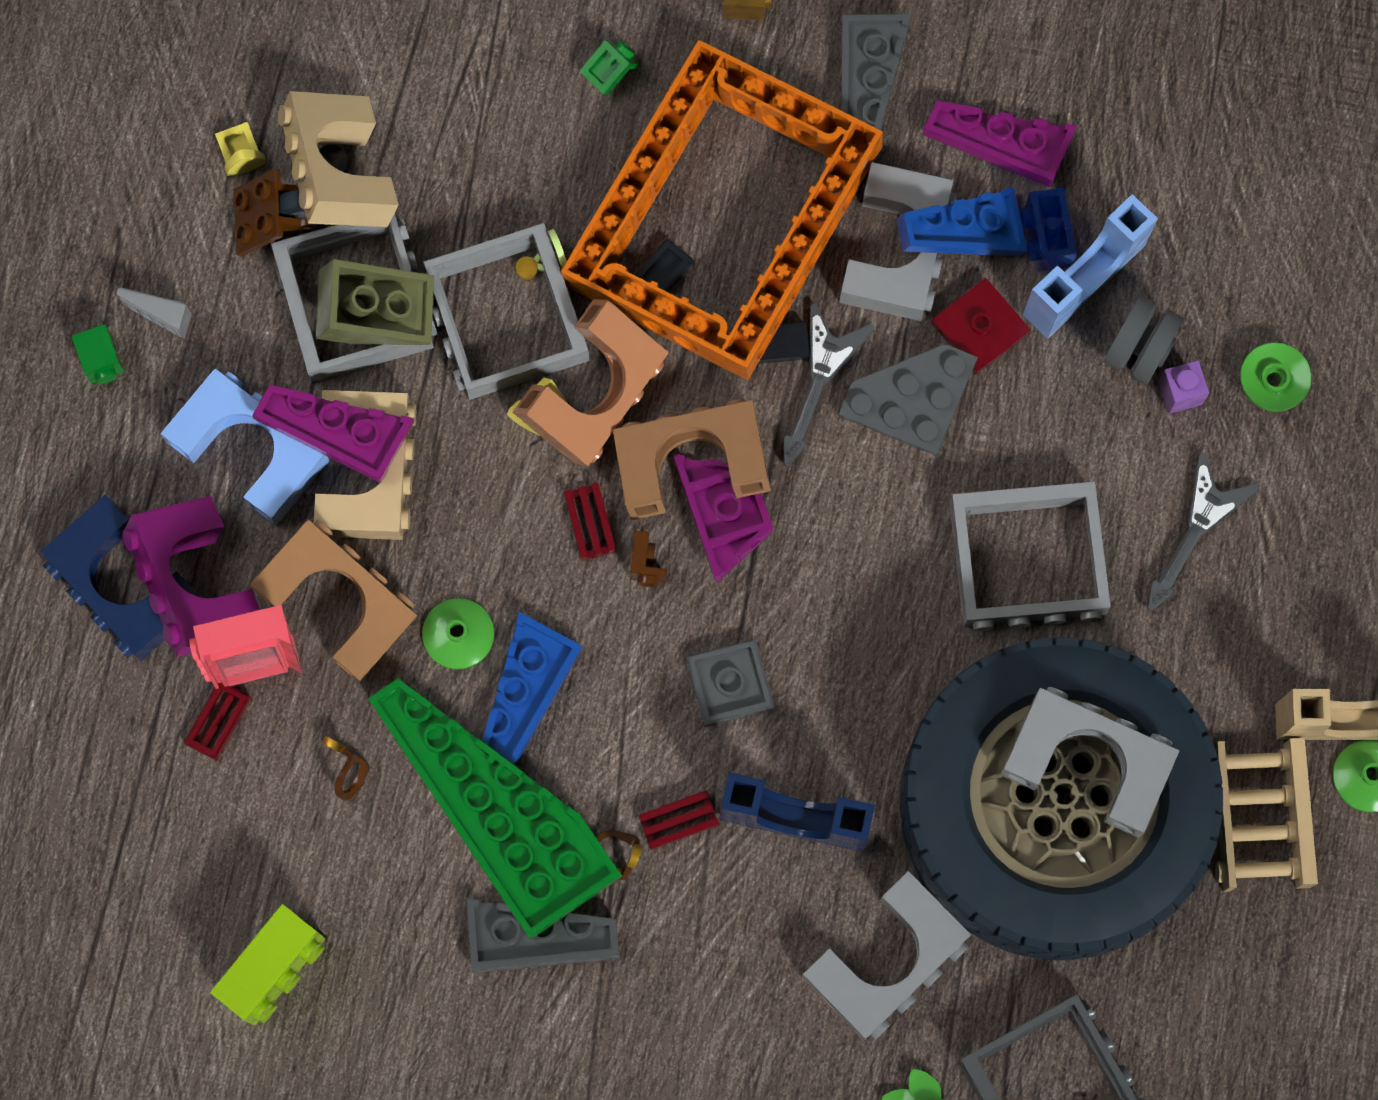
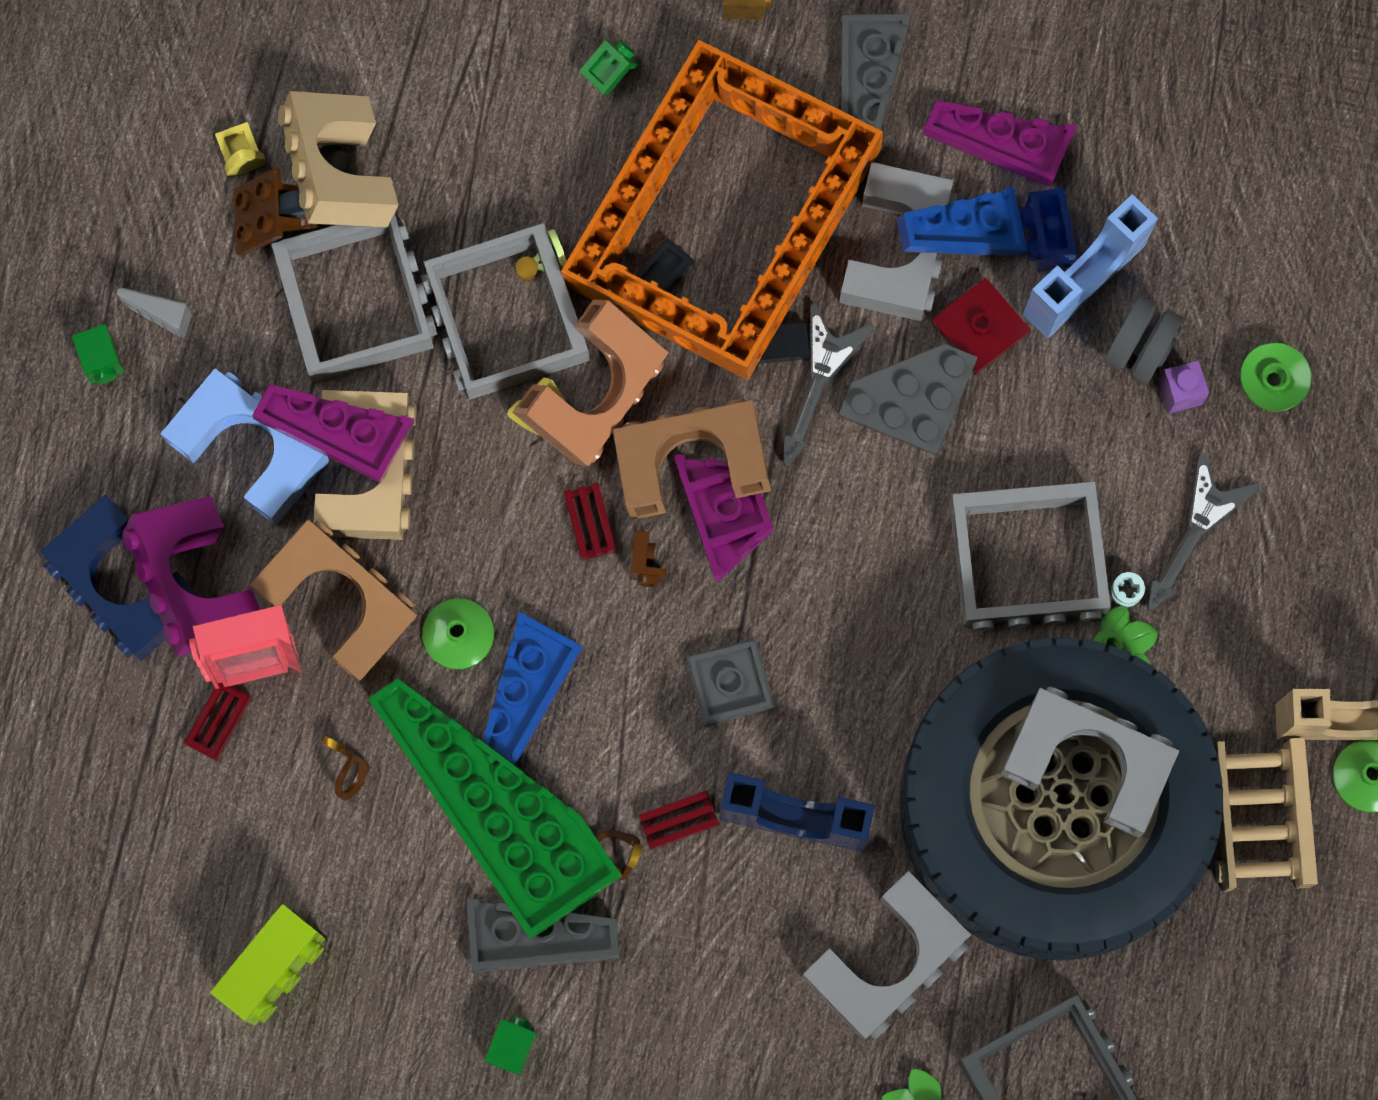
(374, 305): olive slope -> none
(511, 1045): none -> green brick
(1126, 635): none -> bright green plate
(1135, 582): none -> light aqua bush

